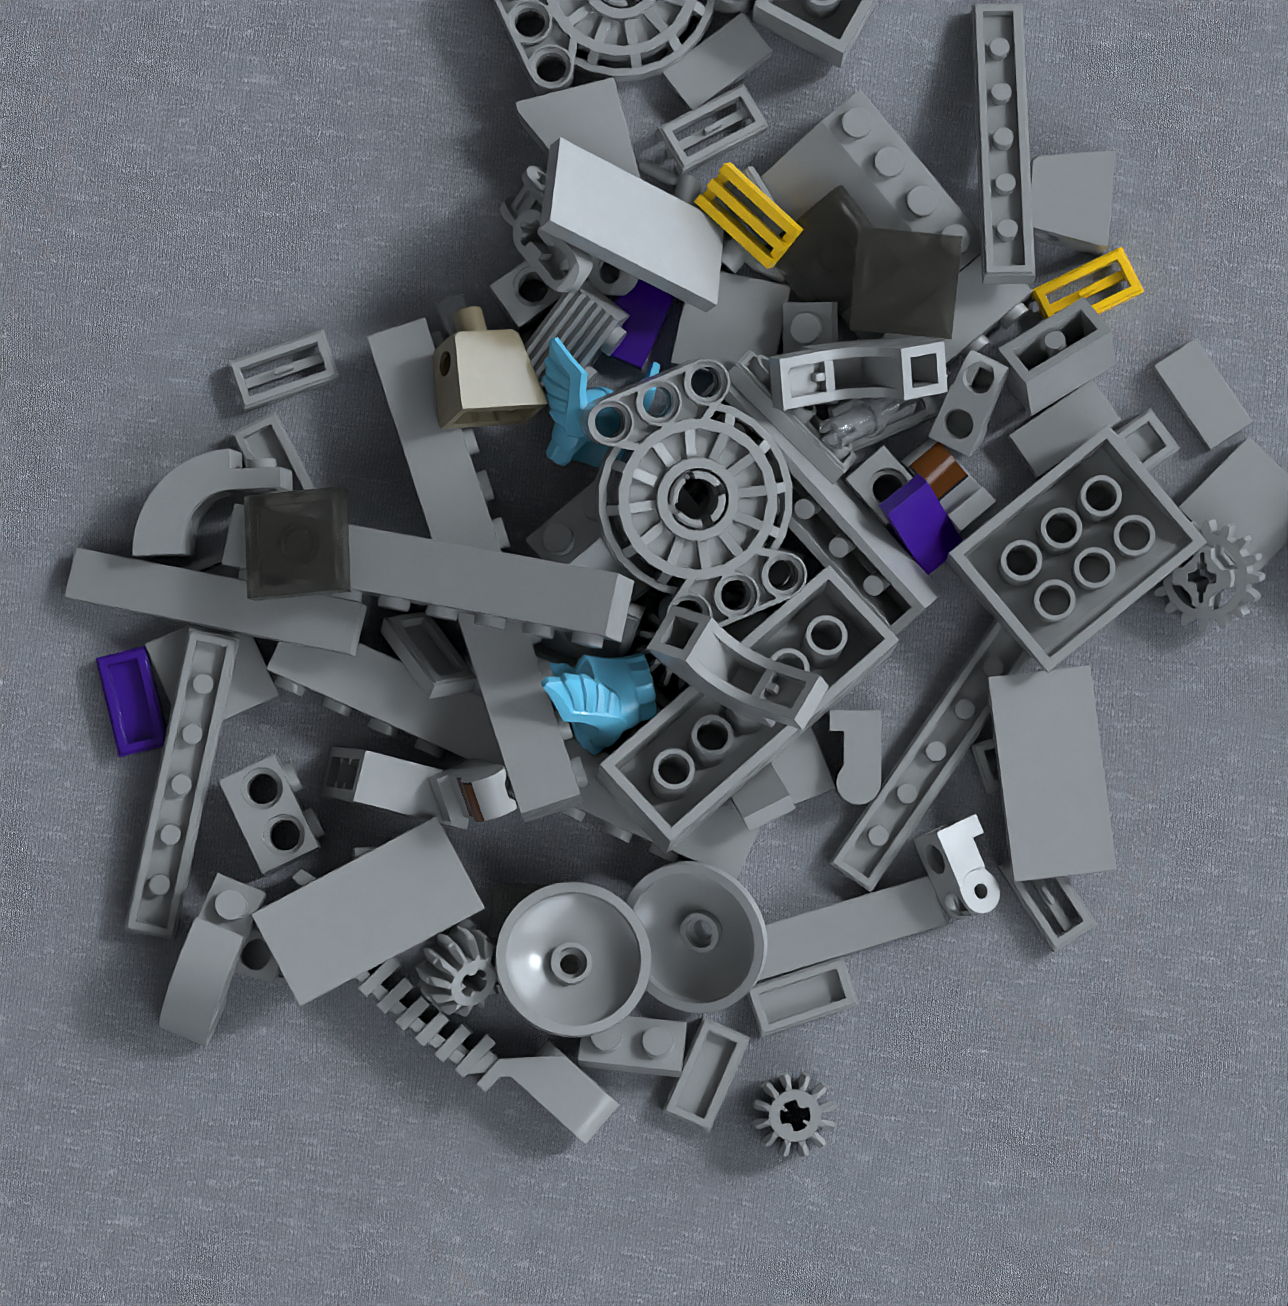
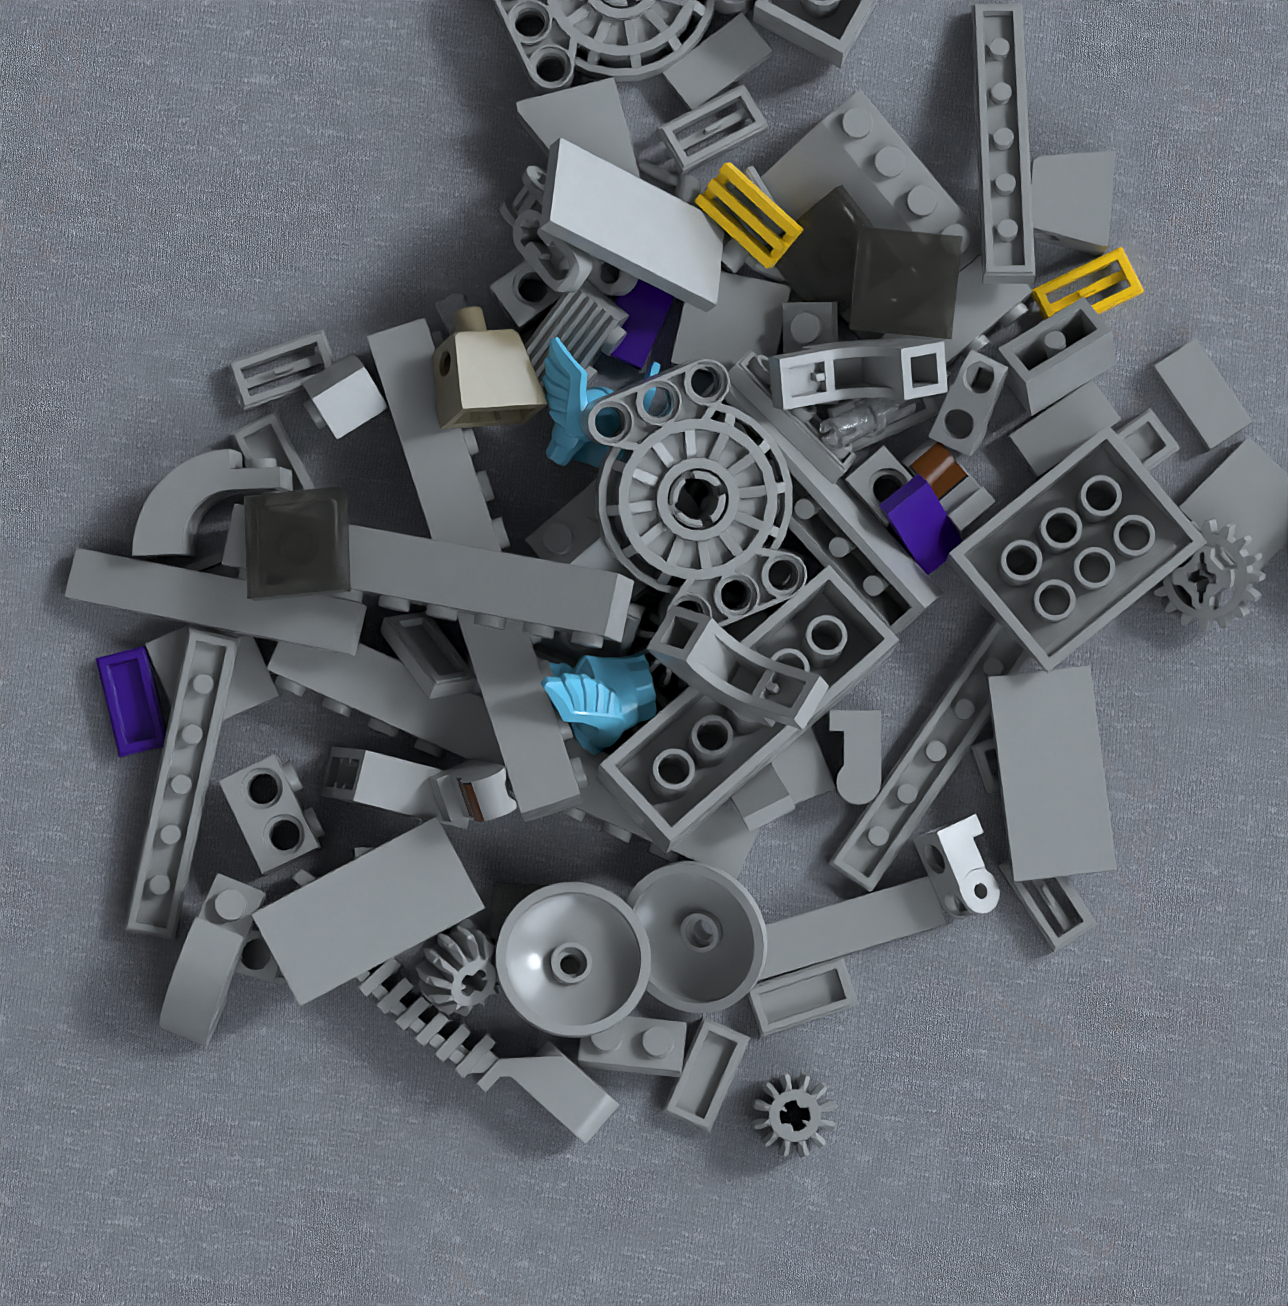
(343, 396): none -> light grey brick

